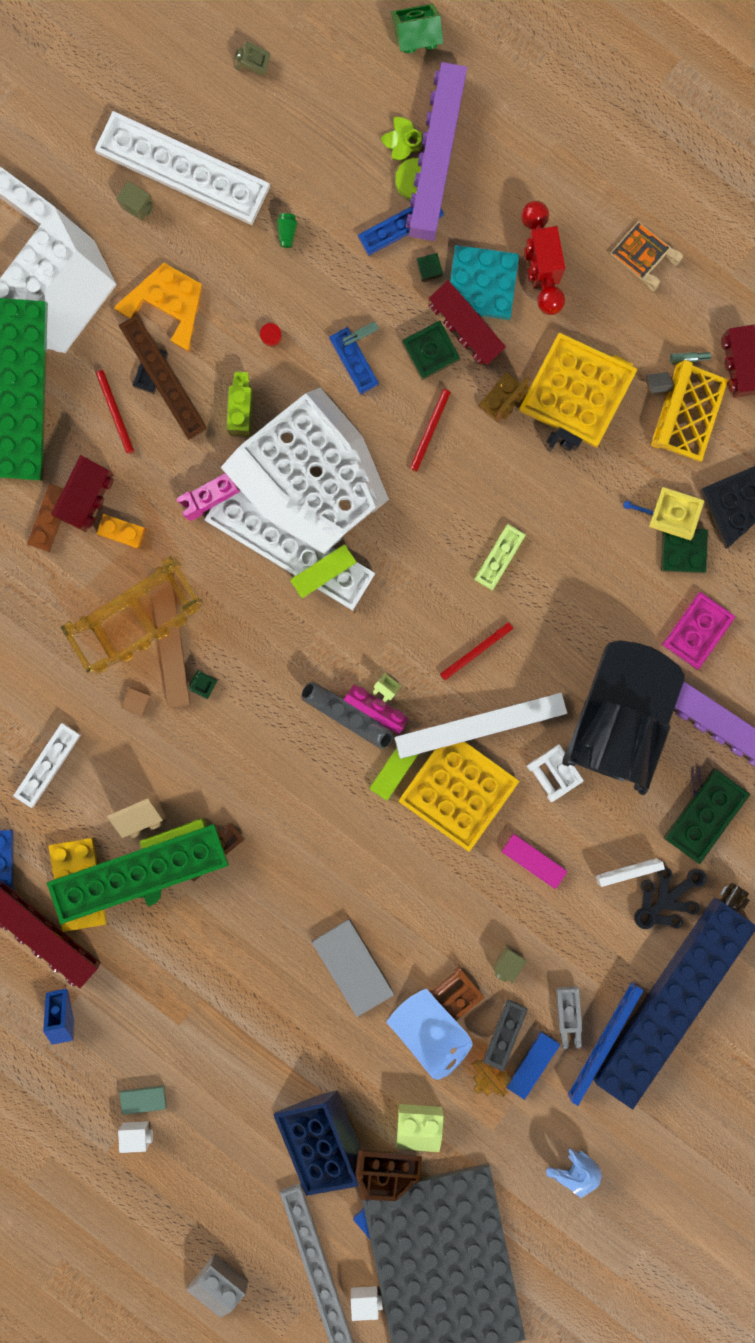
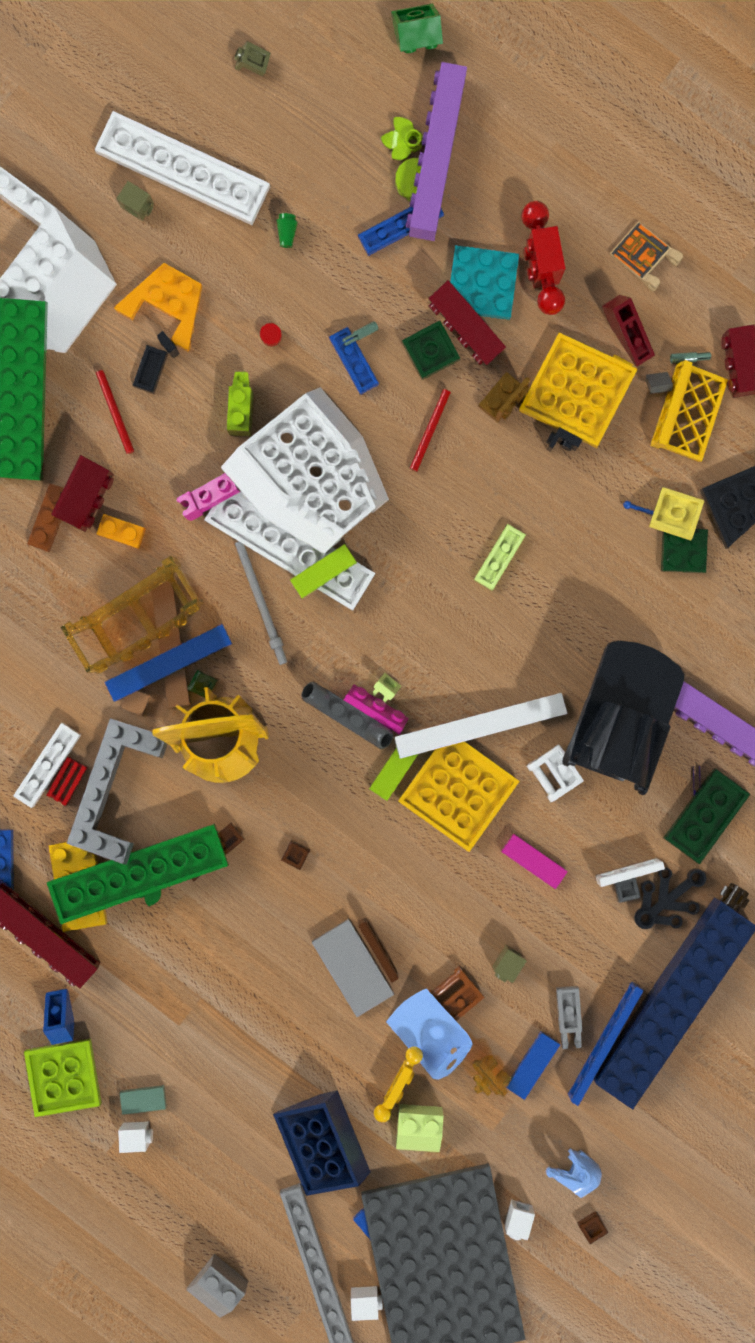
(57, 797): none -> red tile
(62, 1077): none -> lime plate
(84, 830): none -> plate
(138, 817): tan slope -> none
(162, 377): reddish brown tile -> none
(167, 344): none -> black tile
(168, 663): none -> blue tile
(172, 833): lime tile -> none
(242, 724): none -> yellow piece
(275, 641): none -> light grey bar
(295, 855): none -> reddish brown tile
(378, 950): none -> reddish brown tile
(386, 1174): reddish brown wedge -> none
(404, 1076): none -> yellow plate
(429, 267): dark green tile -> none
(476, 651): red bar -> none
(505, 1035): dark grey tile -> none
(519, 1220): none -> white brick
(592, 1227): none -> reddish brown tile
(627, 890): none -> dark grey tile
(628, 328): none -> dark red slope
(698, 630): dark pink tile -> none

